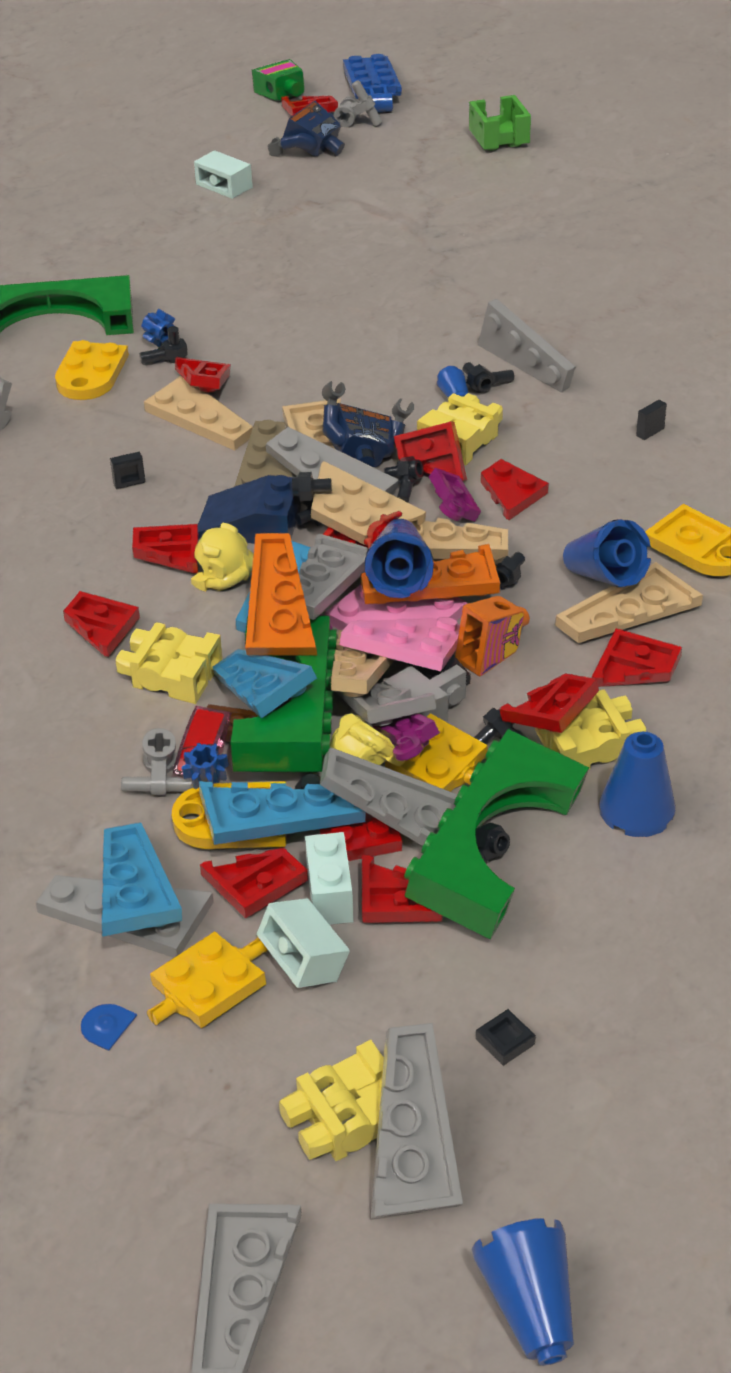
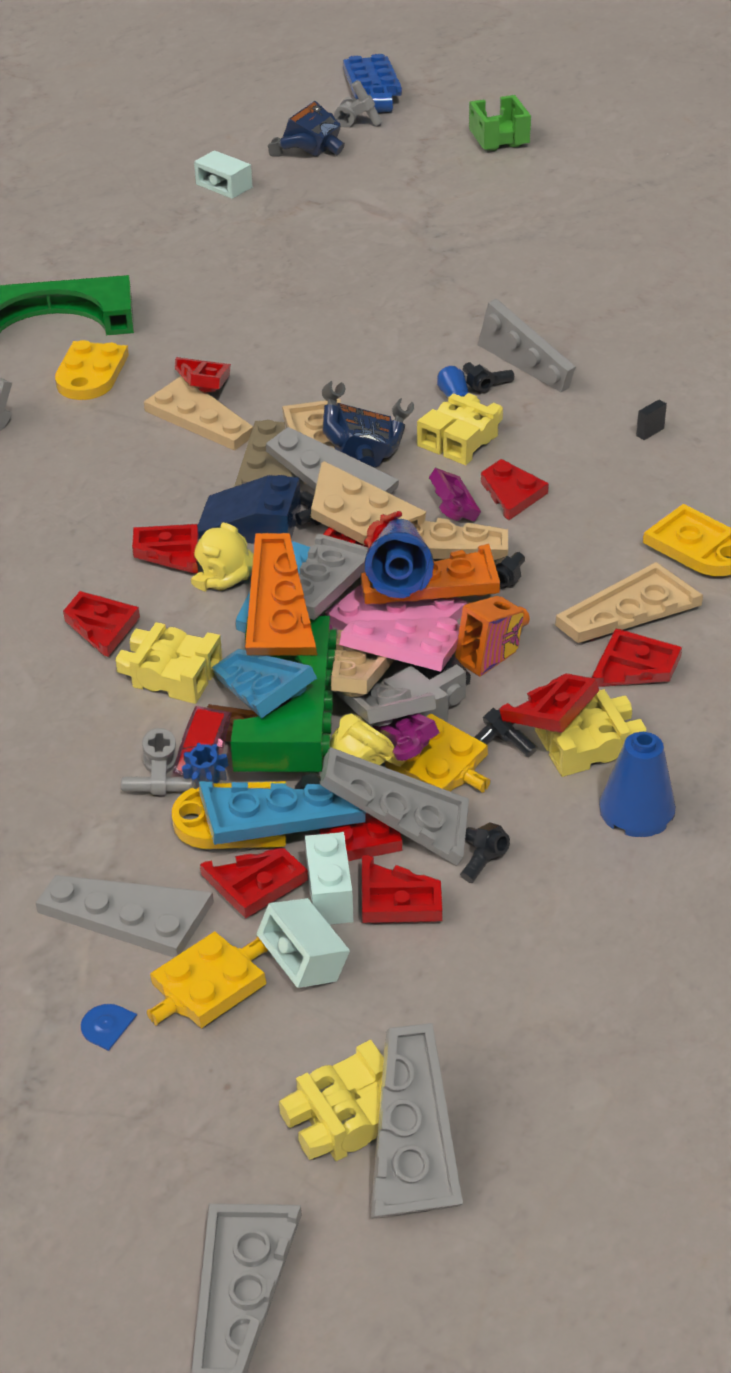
(127, 470): black tile -> none
(134, 883): dark azure wing -> none
(156, 327): blue gear -> none
(170, 349): black piece -> none
(278, 80): green torso -> none
(306, 486): black piece -> none
(329, 103): red wing -> none
(408, 471): black piece -> none
(434, 447): red wing -> none
(451, 871): green arch -> none
(505, 1037): black tile -> none
(531, 1285): blue cone -> none
(610, 553): blue cone -> none

